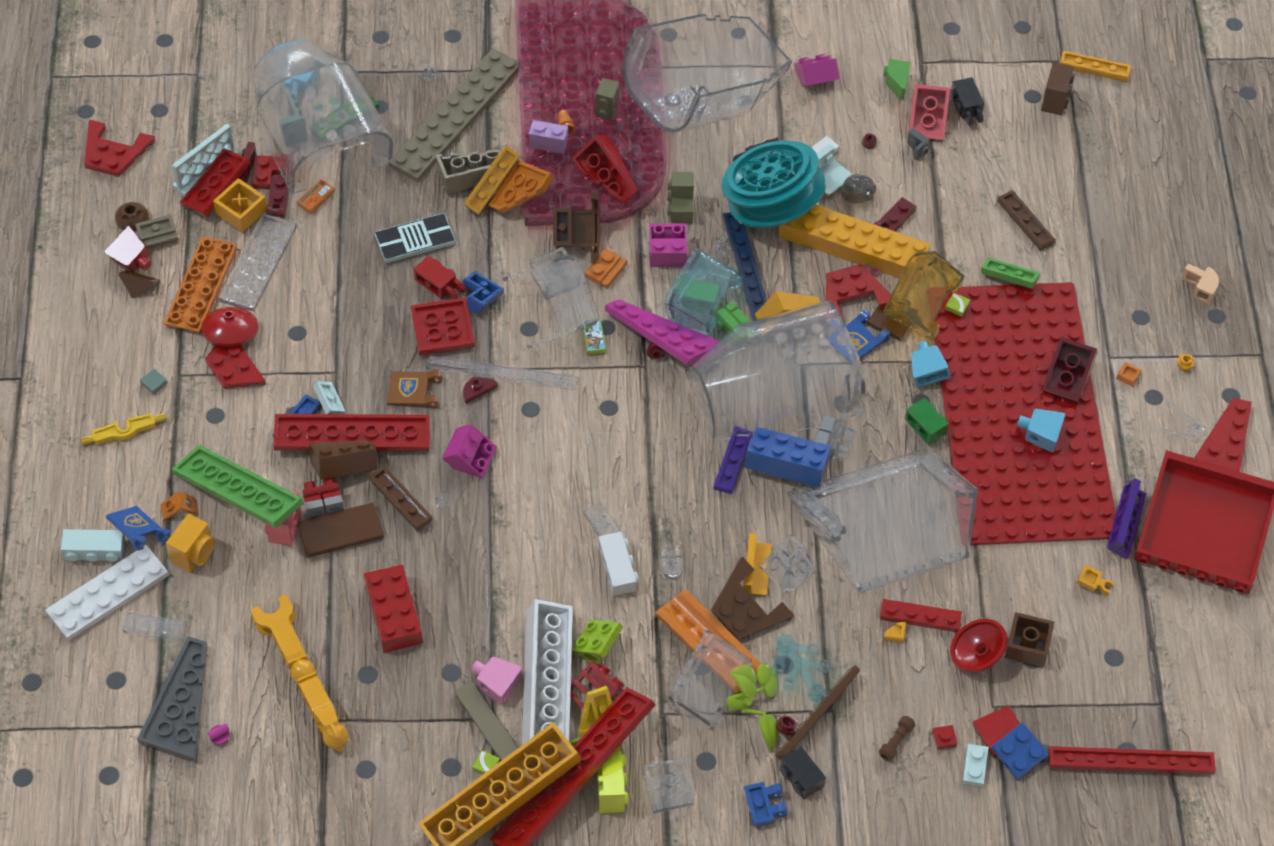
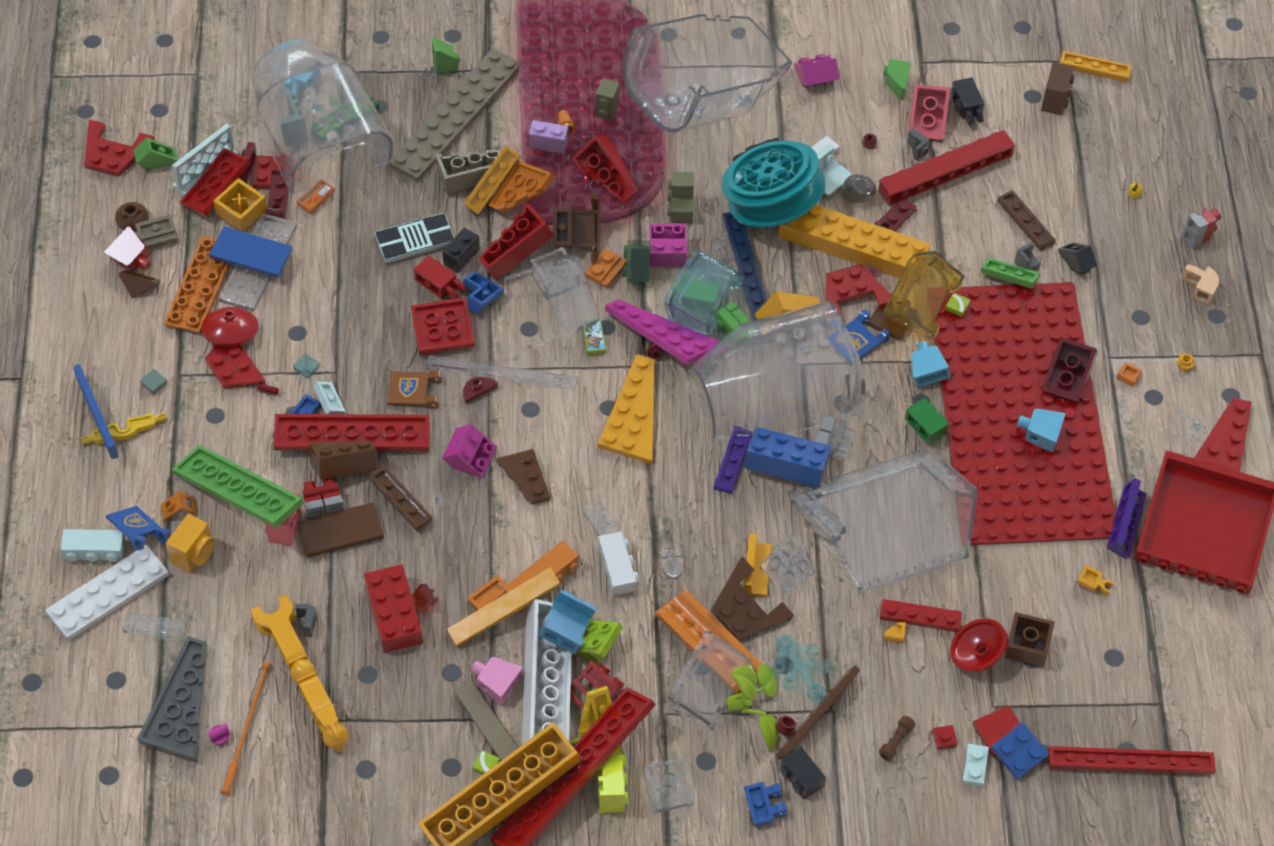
(95, 411): none -> blue tile
(154, 154): none -> bright green slope
(234, 765): none -> orange piece
(251, 252): none -> blue tile
(268, 389): none -> red piece
(306, 366): none -> clear light blue tile
(308, 618): none -> dark grey bracket
(423, 597): none -> clear red tile
(444, 57): none -> bright green slope
(461, 250): none -> black brick
(487, 593): none -> orange tile
(503, 607): none -> light orange tile
(516, 243): none -> red wedge
(527, 475): none -> reddish brown wing
(559, 558): none -> orange brick
(567, 621): none -> dark azure panel
(631, 420): none -> light orange wing
(638, 259): none -> clear green brick
(946, 167): none -> red brick
(1026, 259): none -> dark grey panel
(1078, 257): none -> black slope
(1138, 193): none -> yellow hinge
(1200, 228): none -> light grey hips

